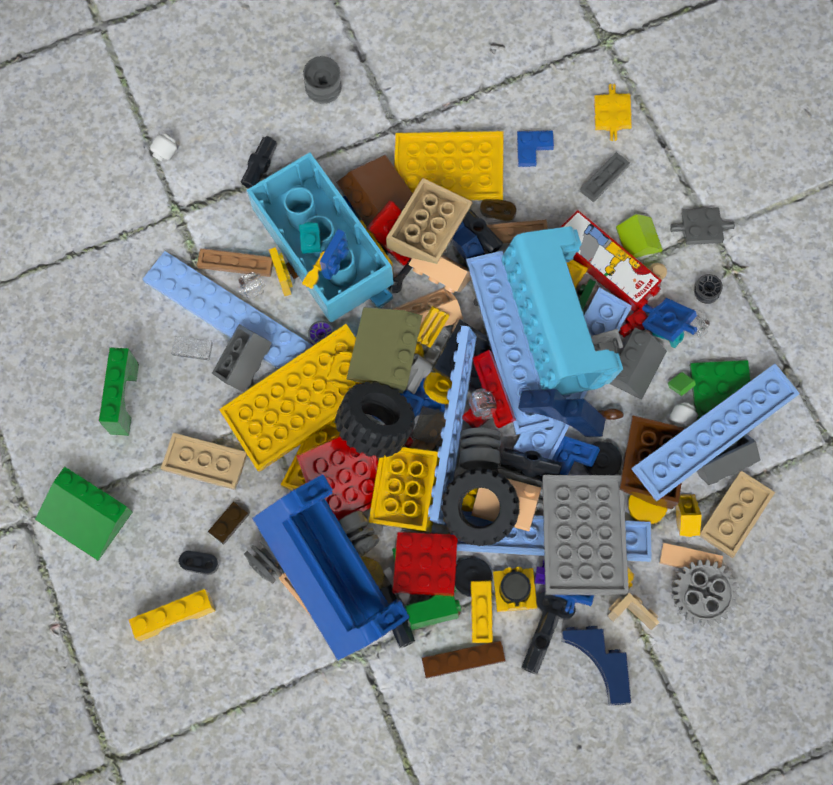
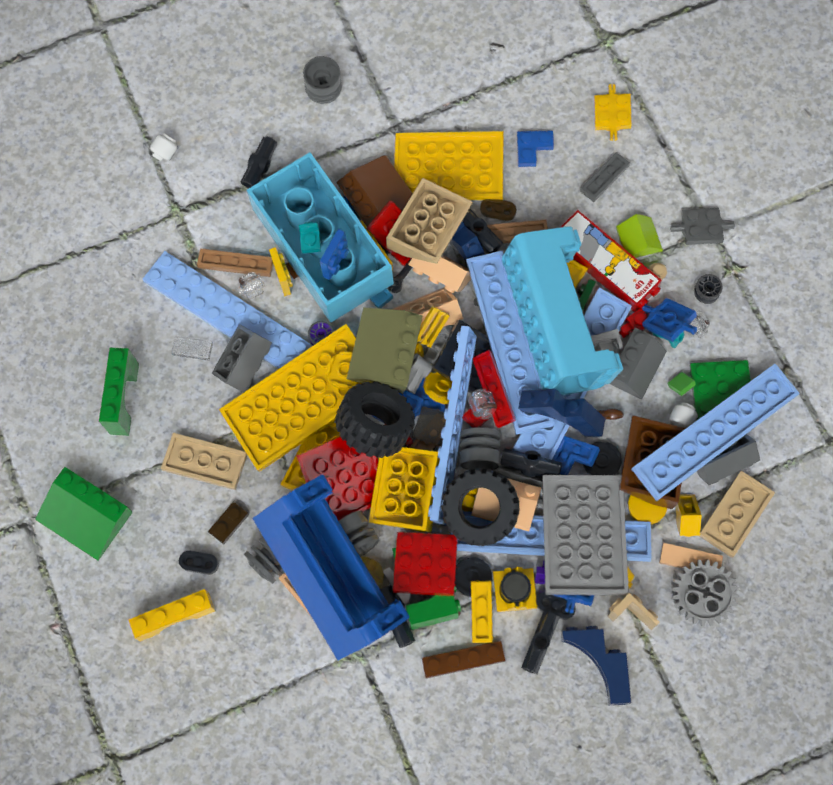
(312, 276): yellow piece -> none

